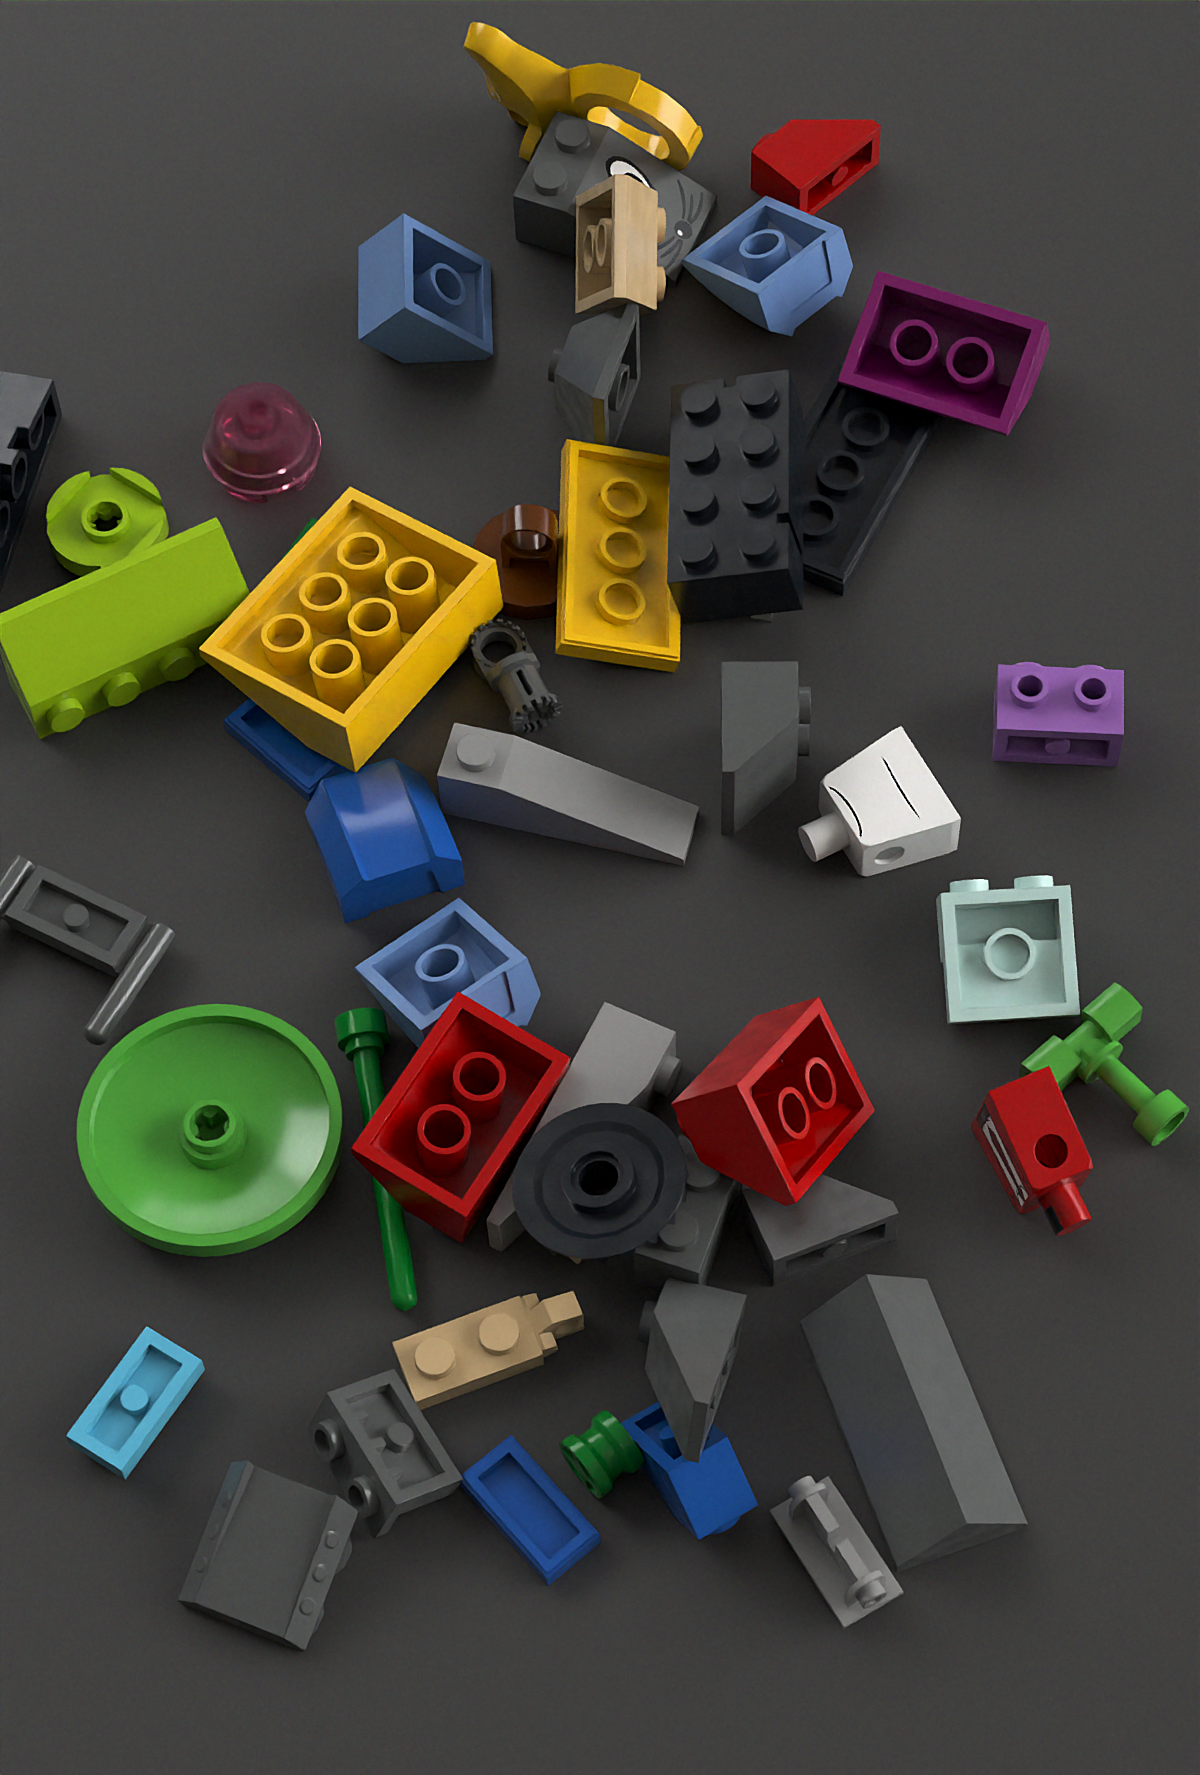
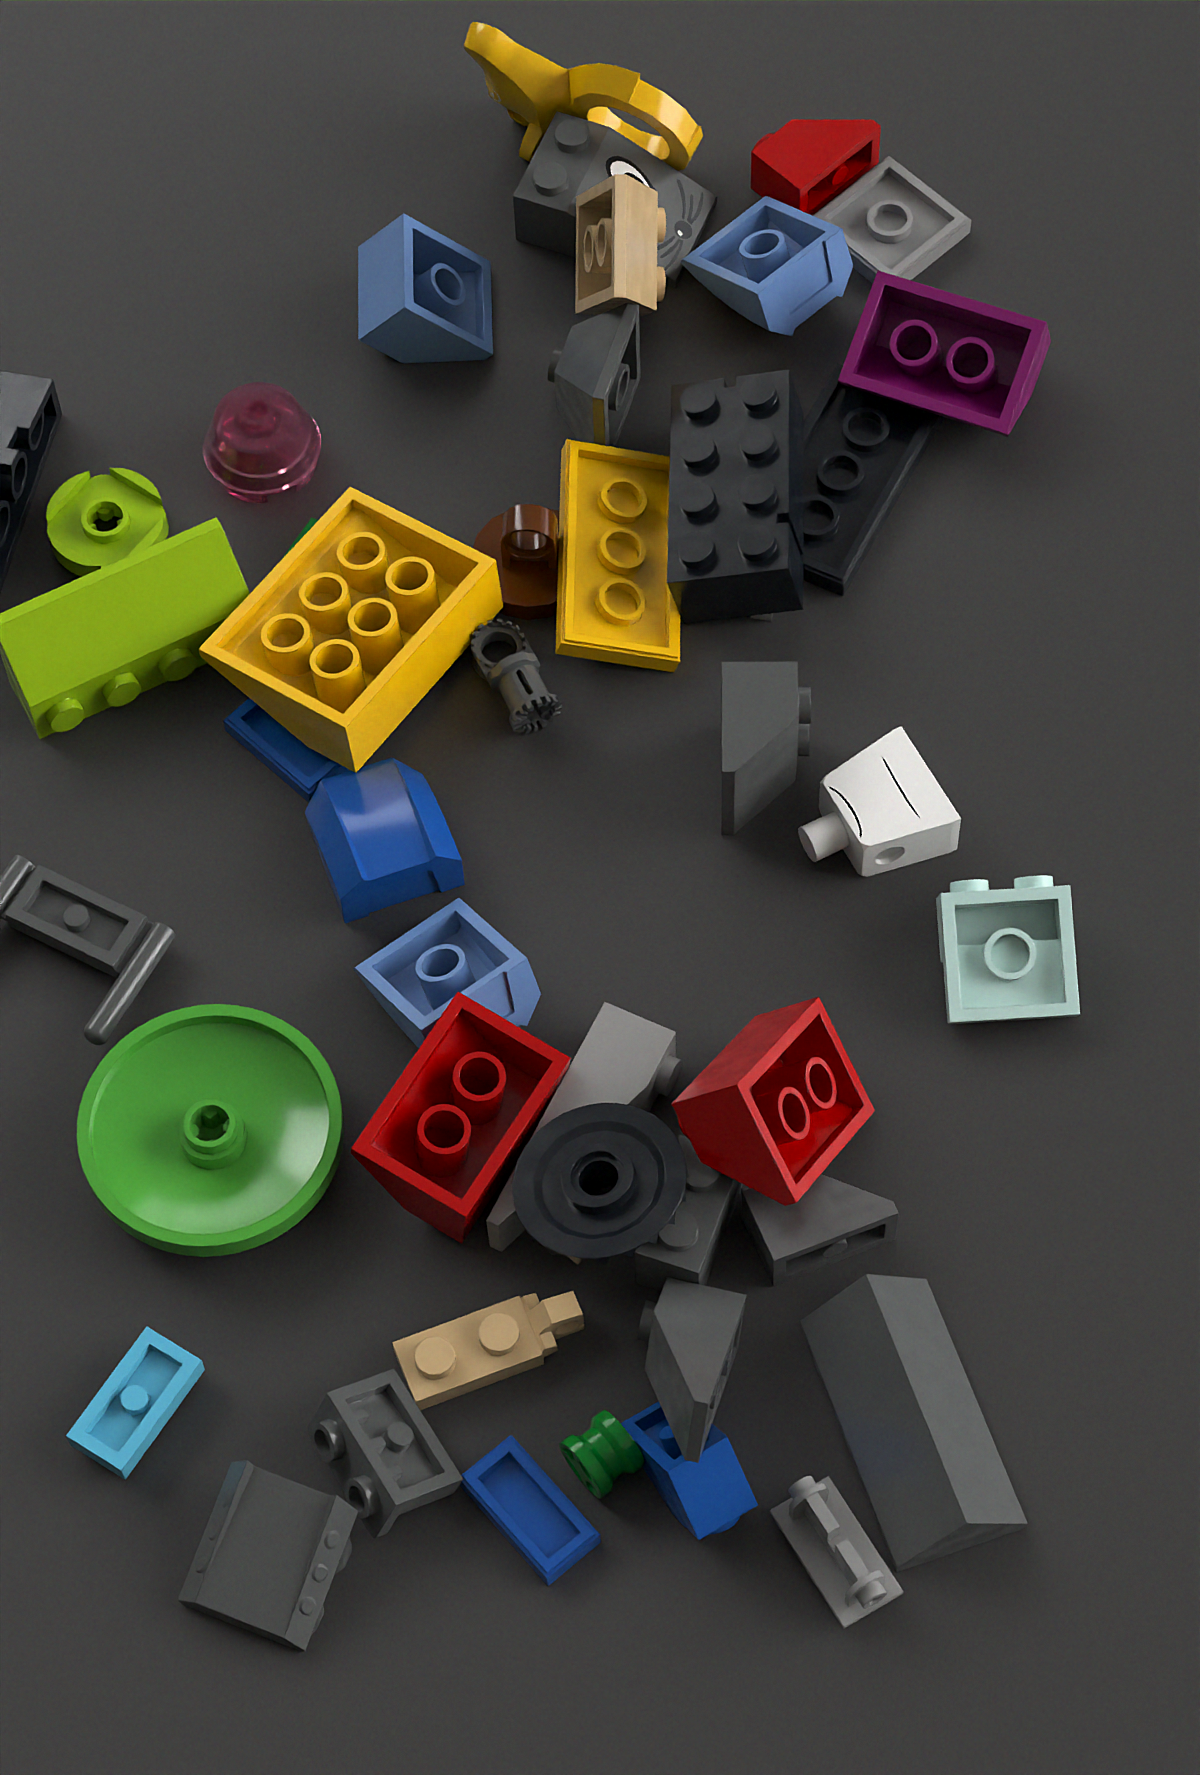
(362, 1037): green piece -> none
(547, 793): light grey slope -> none
(894, 222): none -> light grey tile
(1036, 1149): red torso -> none
(1058, 714): medium lavender brick -> none
(1094, 1054): bright green bar -> none

